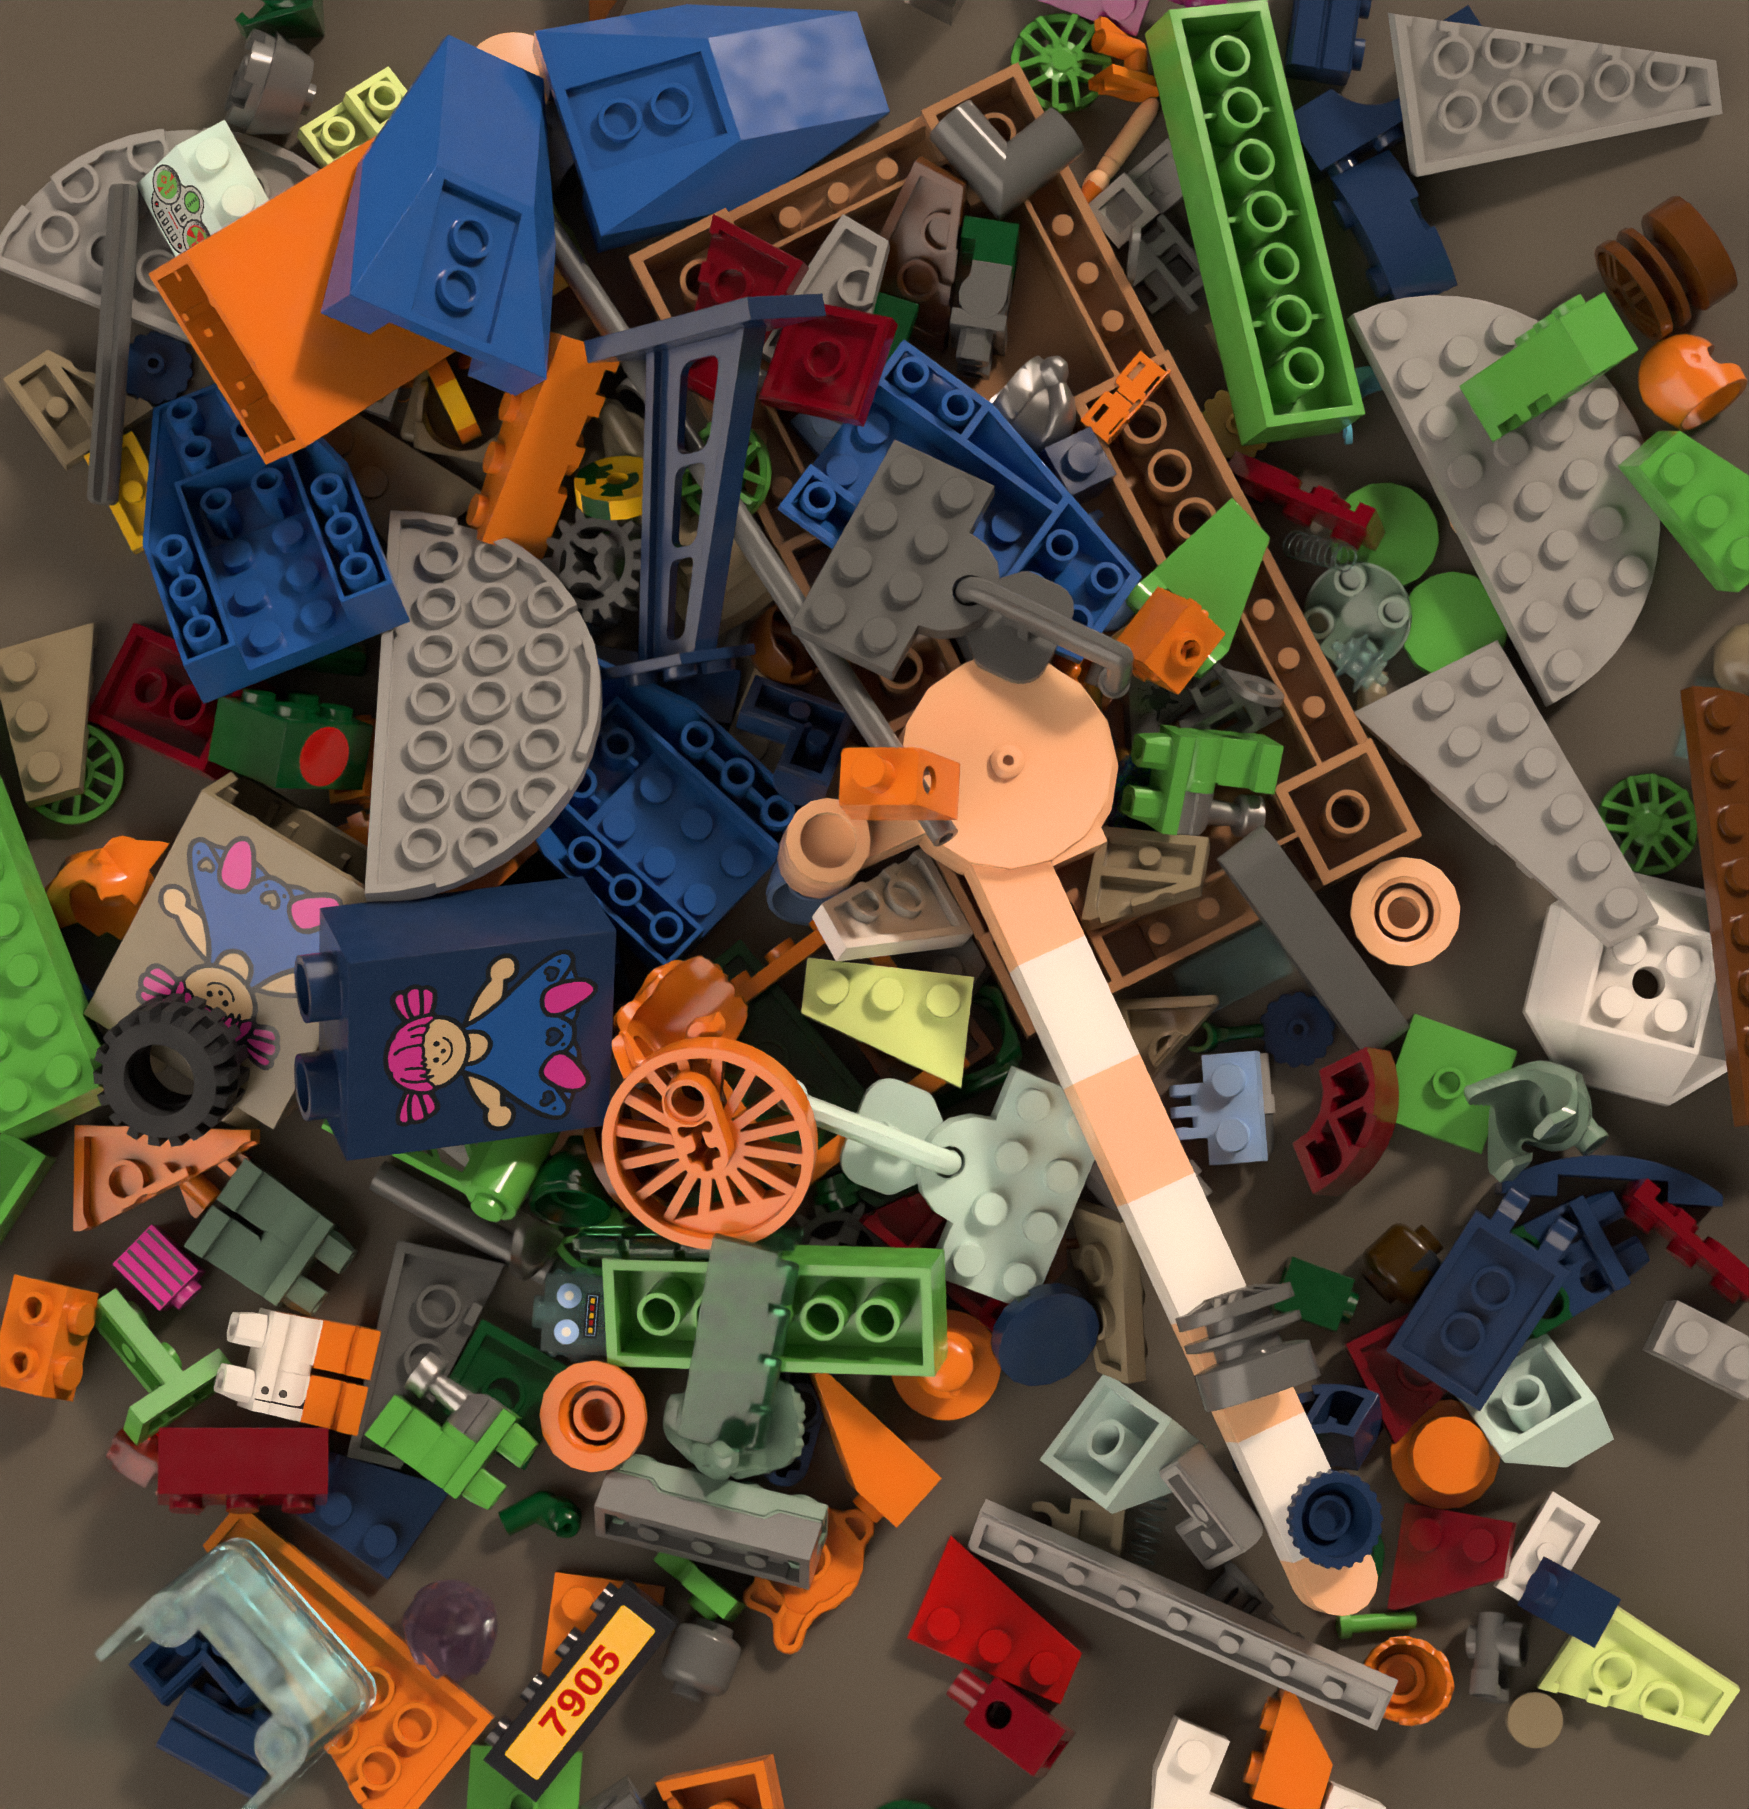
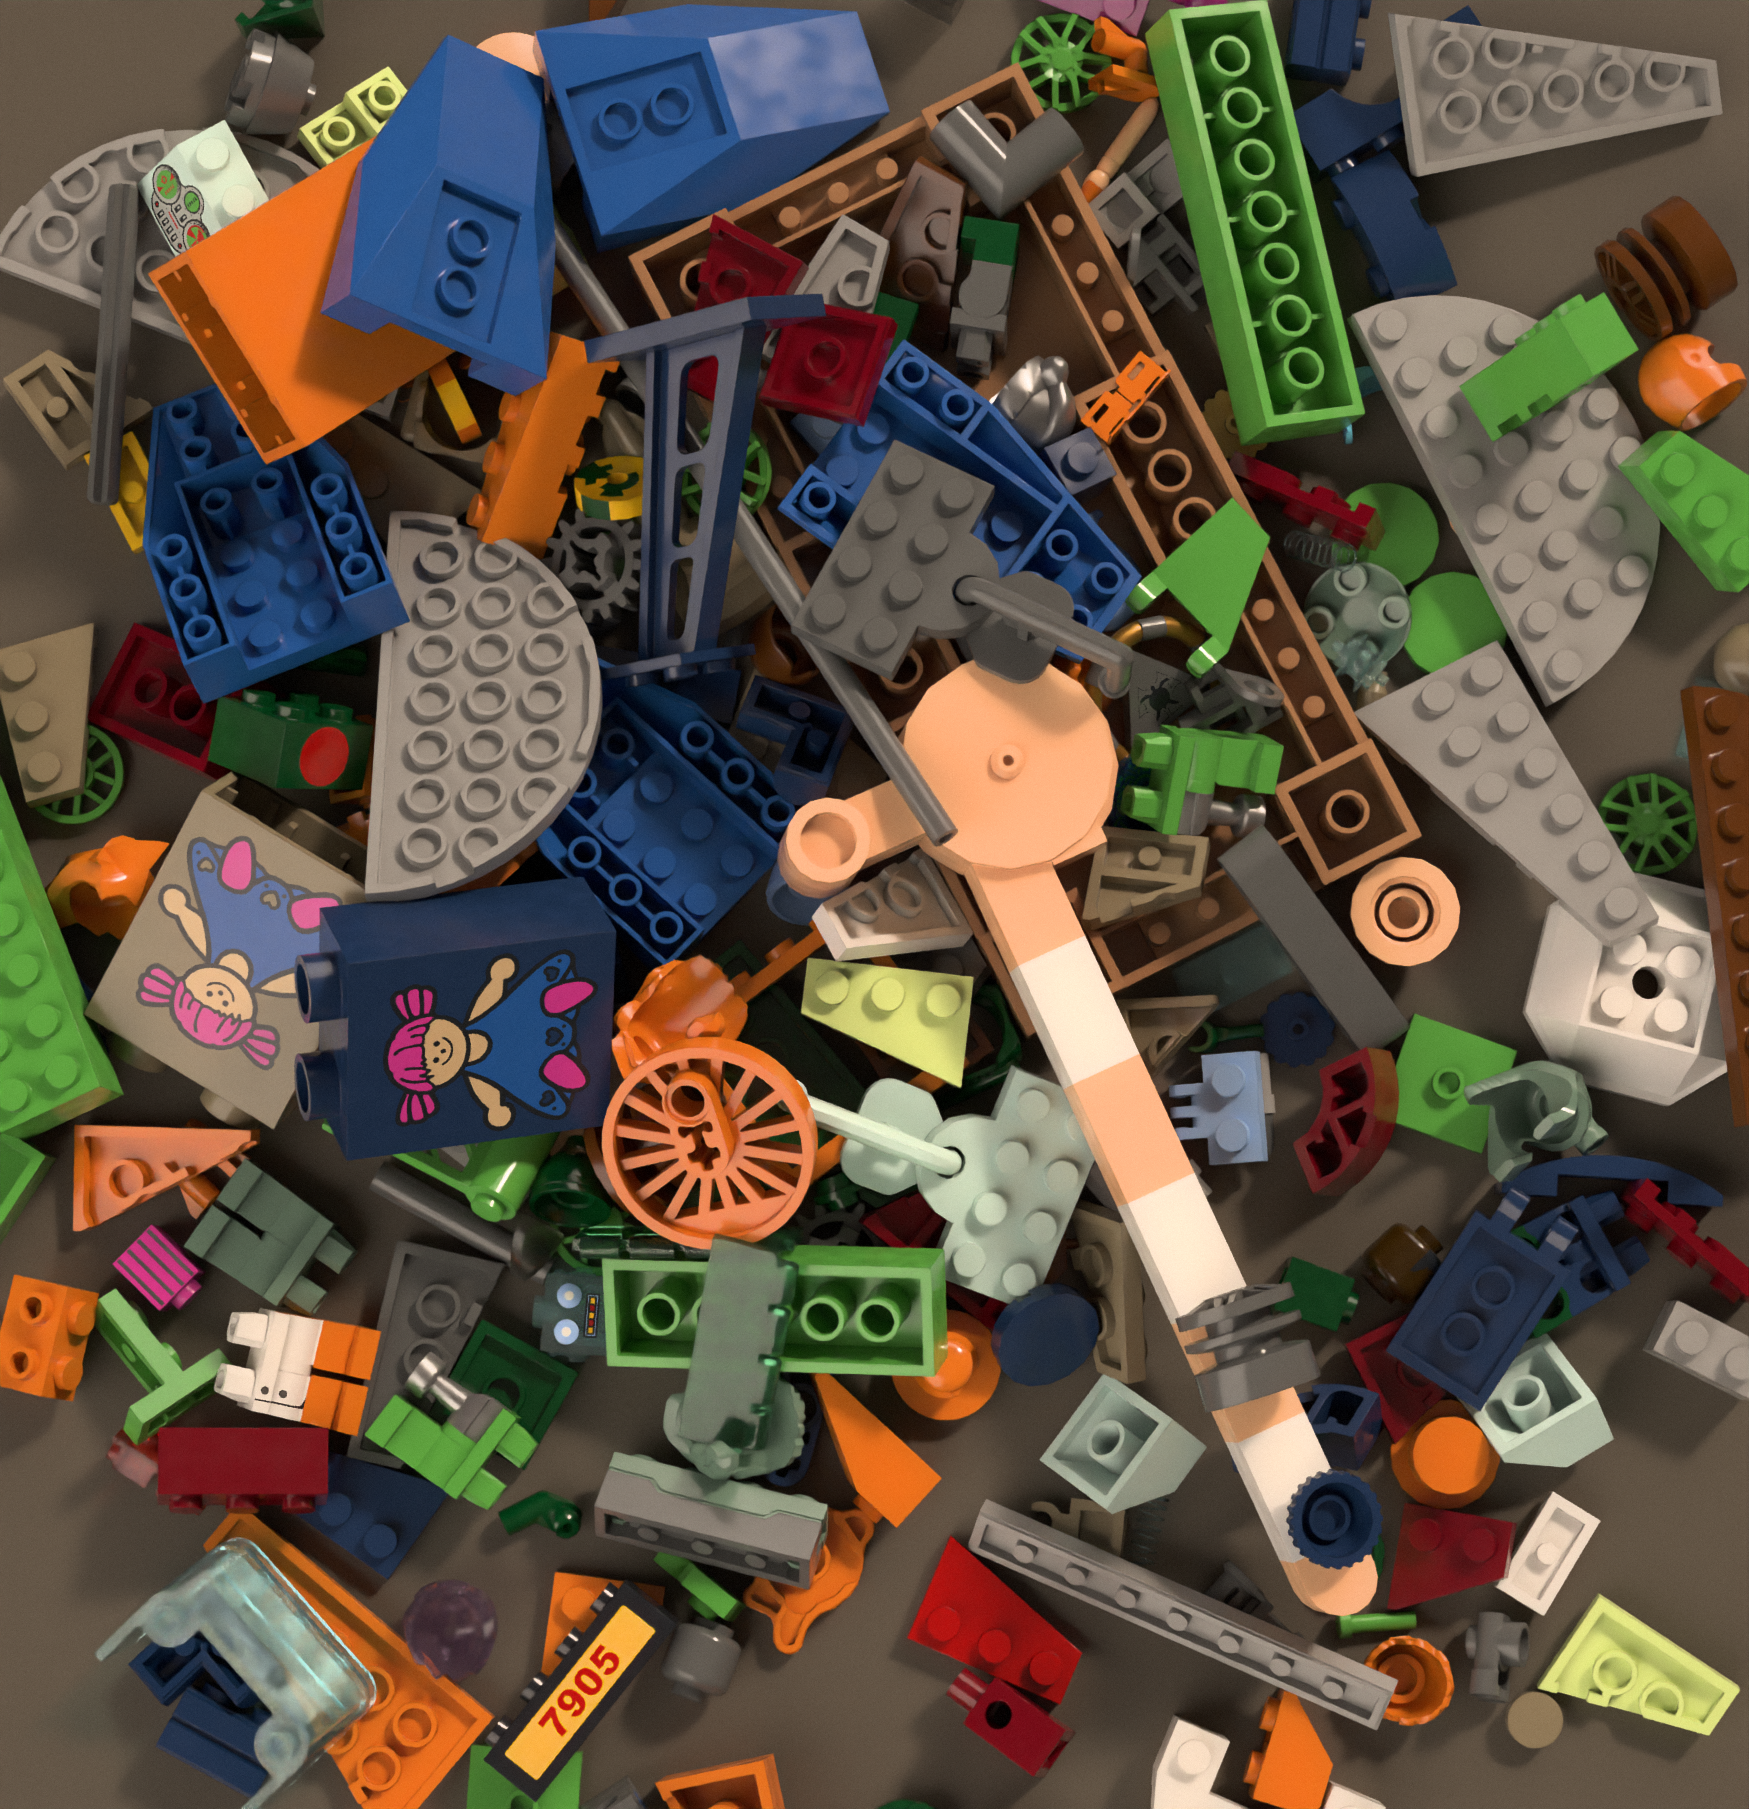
(138, 1094): black tyre -> none
(158, 368): dark blue piece -> none
(593, 1416): orange piece -> none
(889, 784): orange torso -> none
(1170, 639): orange head -> none
(1220, 1517): light grey brick -> none
(1569, 1602): dark blue brick -> none

